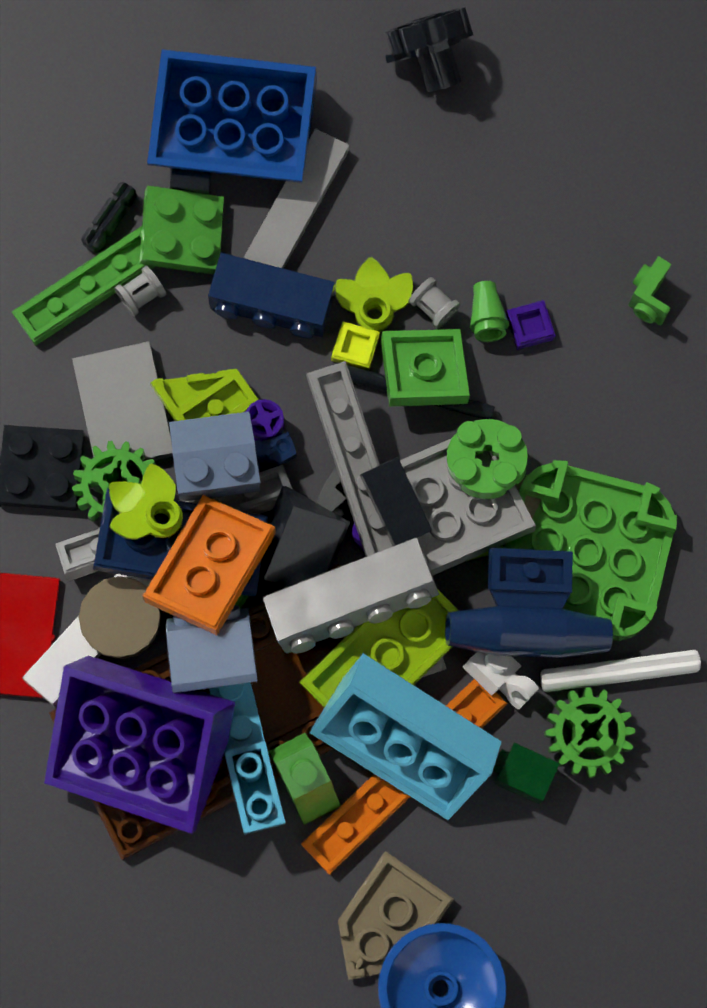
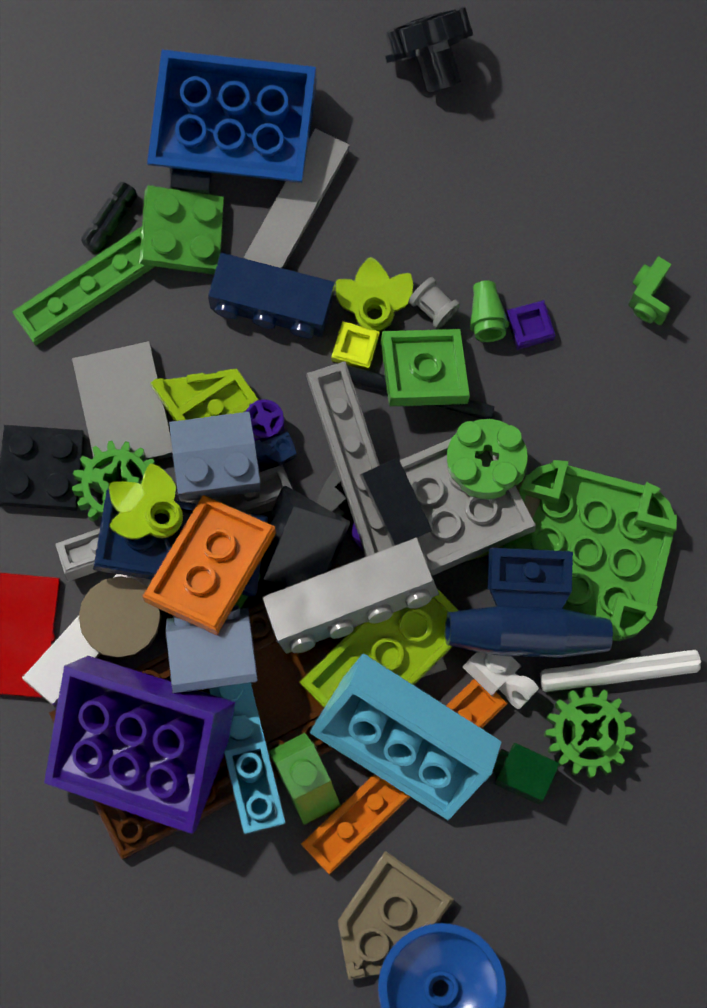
(134, 302): light grey bush -> none

